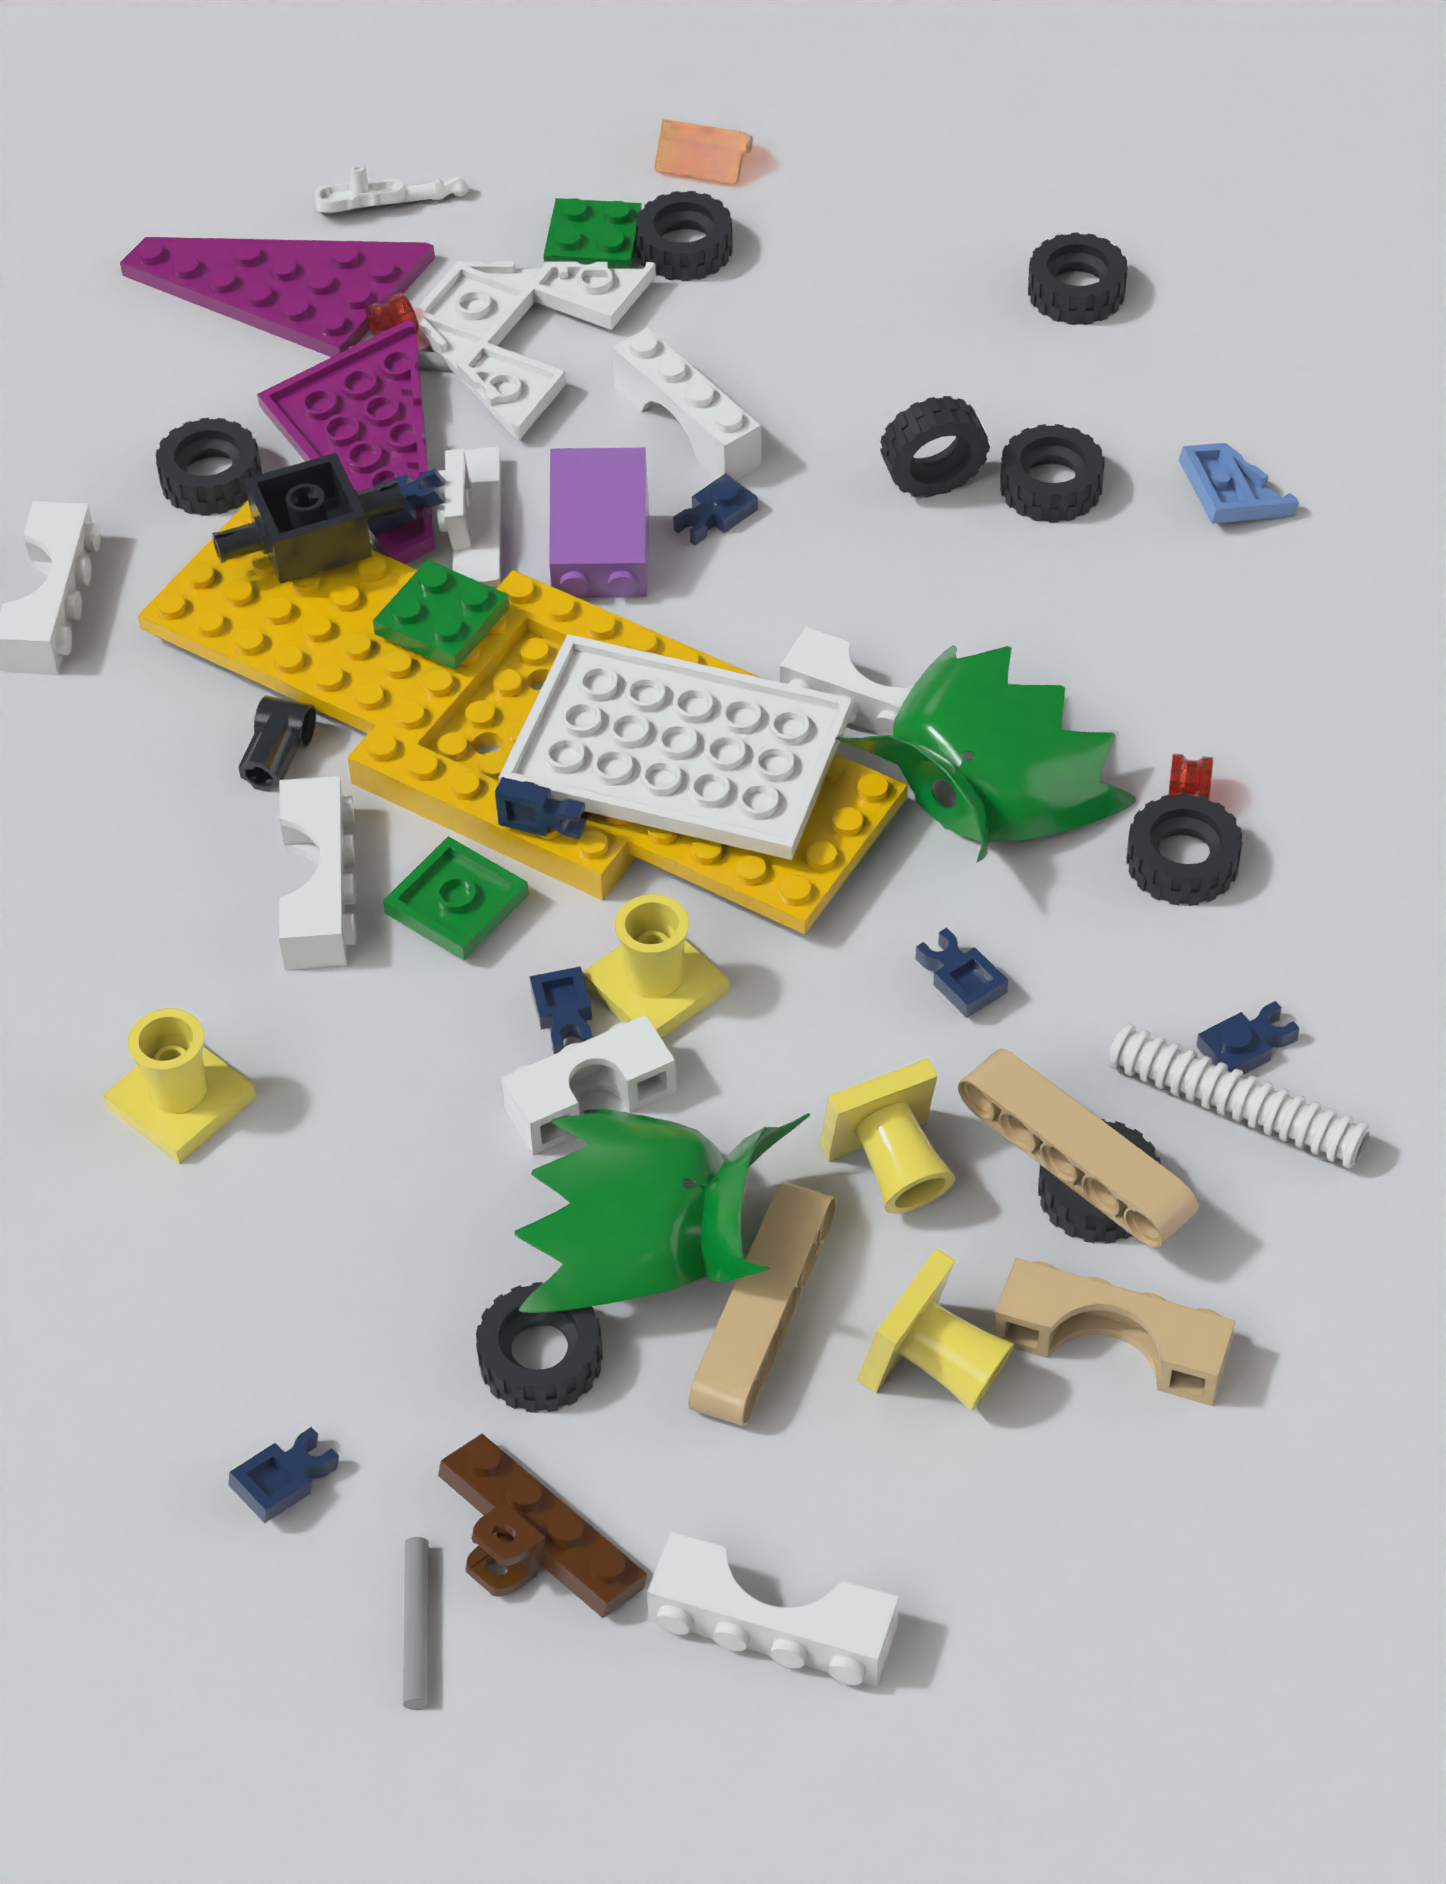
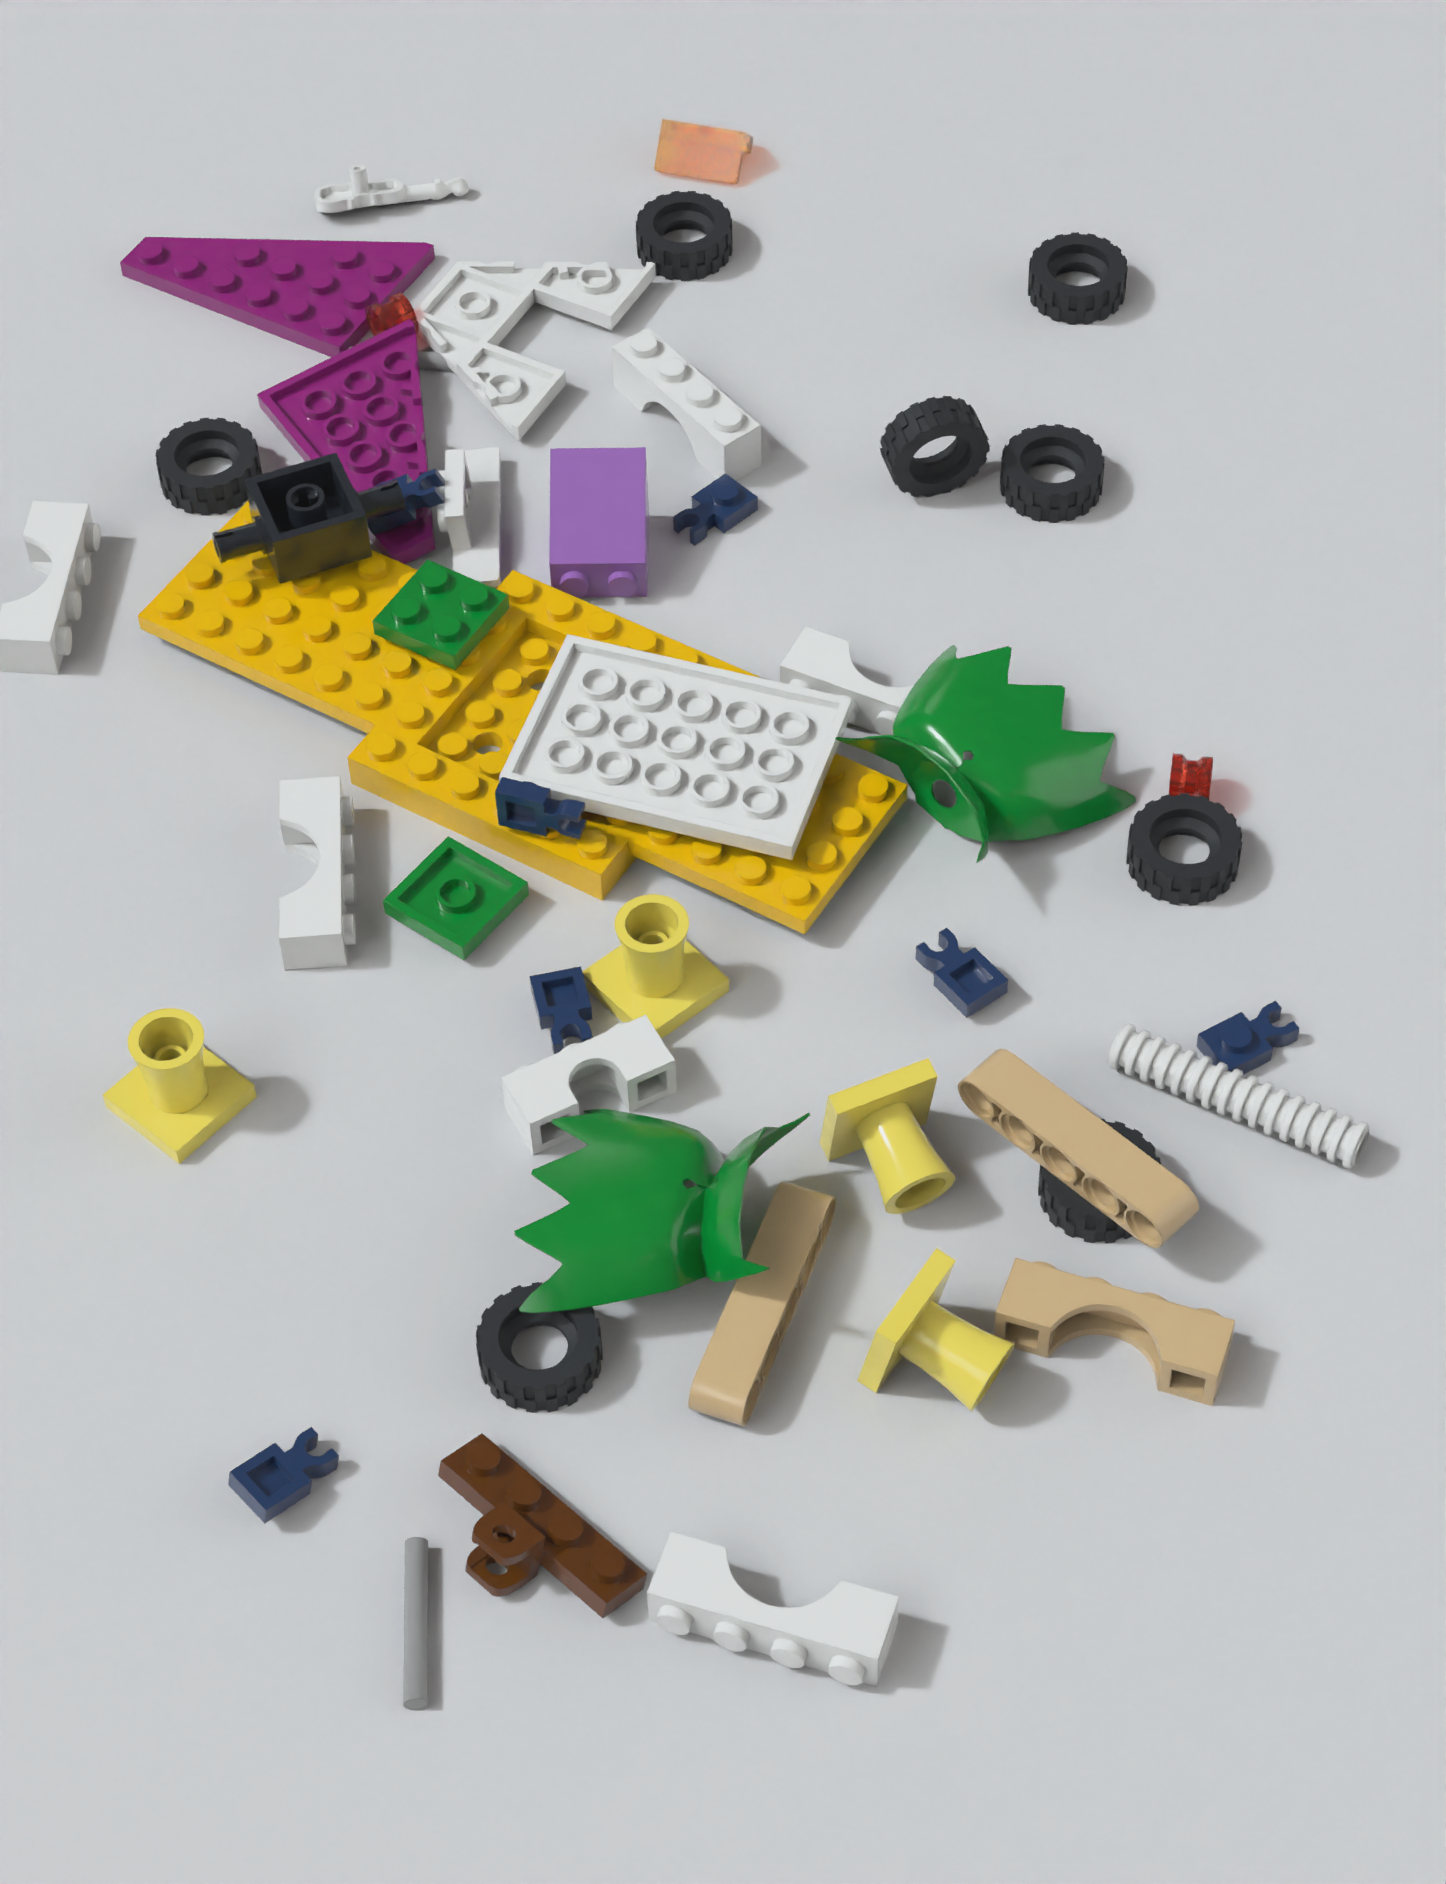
(278, 733): black piece -> none
(593, 232): green plate -> none
(1231, 486): medium blue wing -> none

